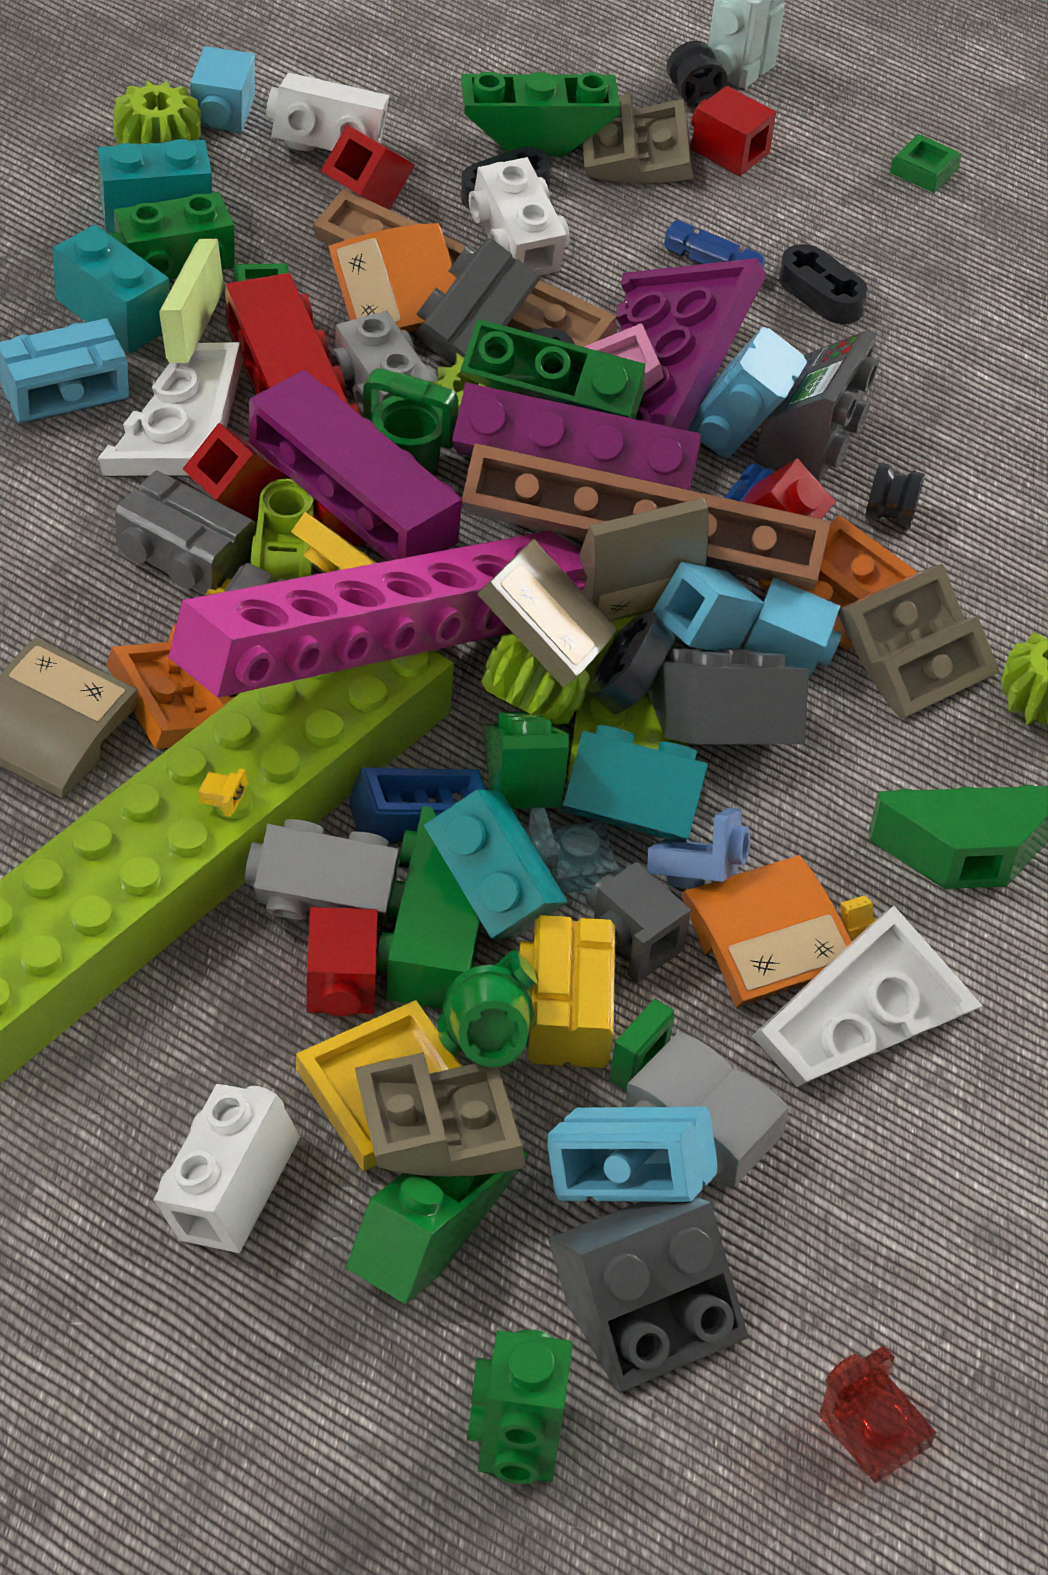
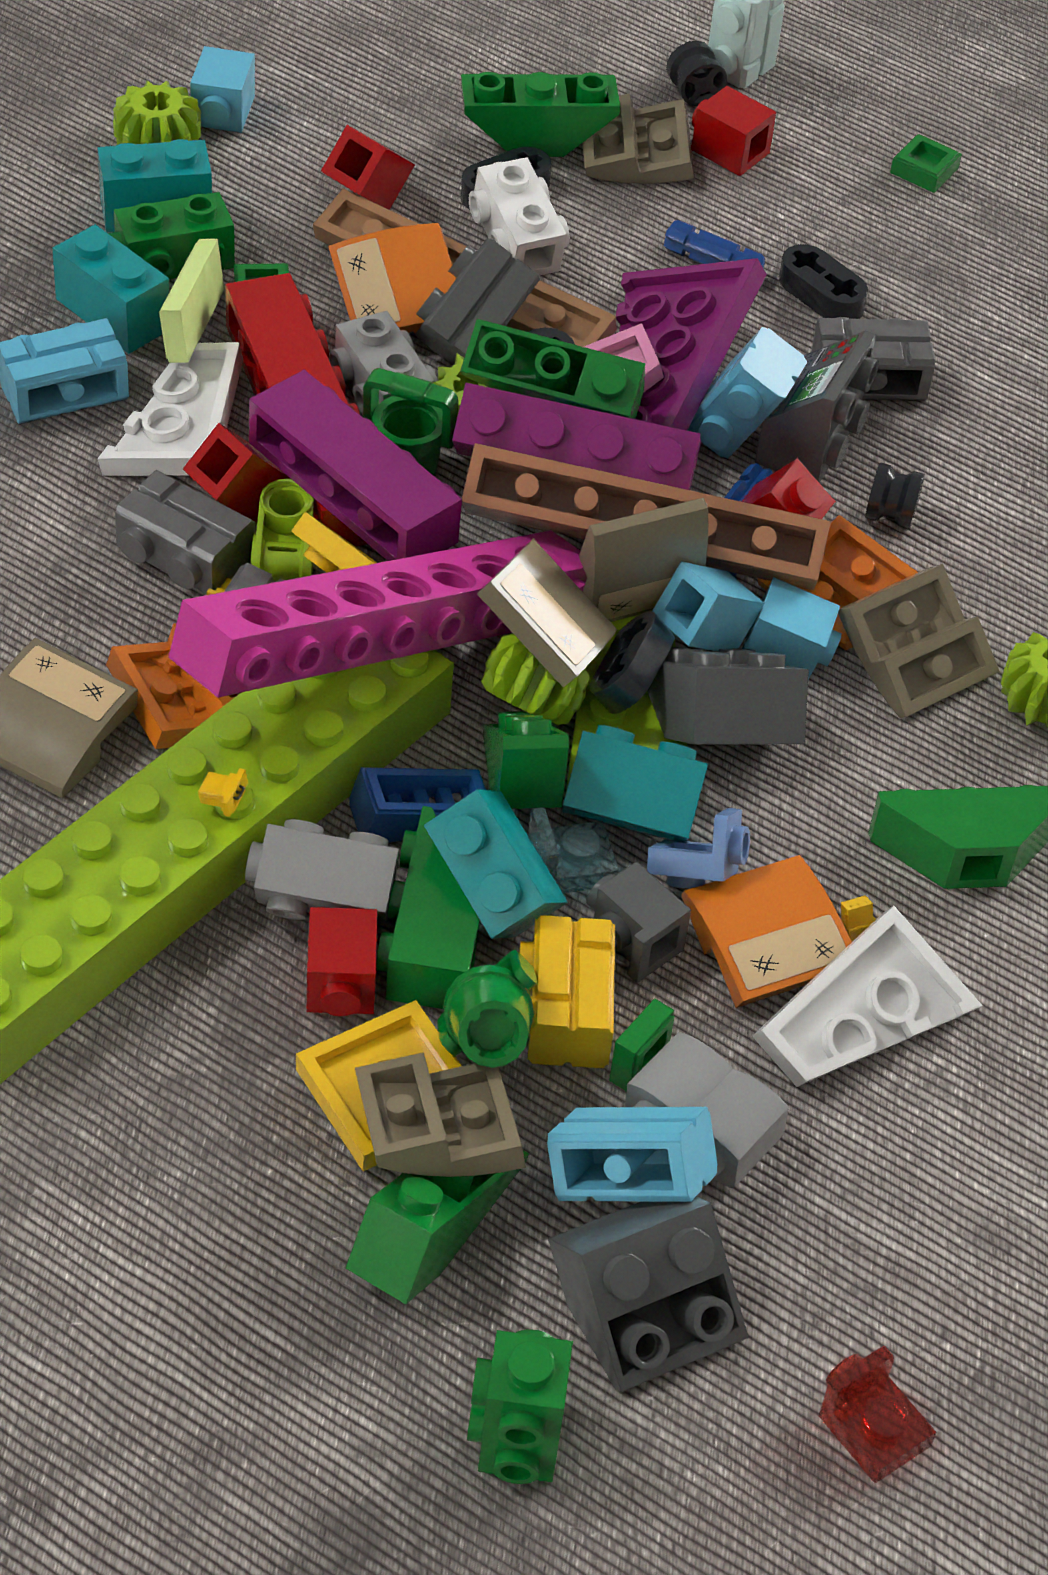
(227, 1167): white brick -> none
(316, 111): white brick -> none
(902, 352): none -> flat silver brick

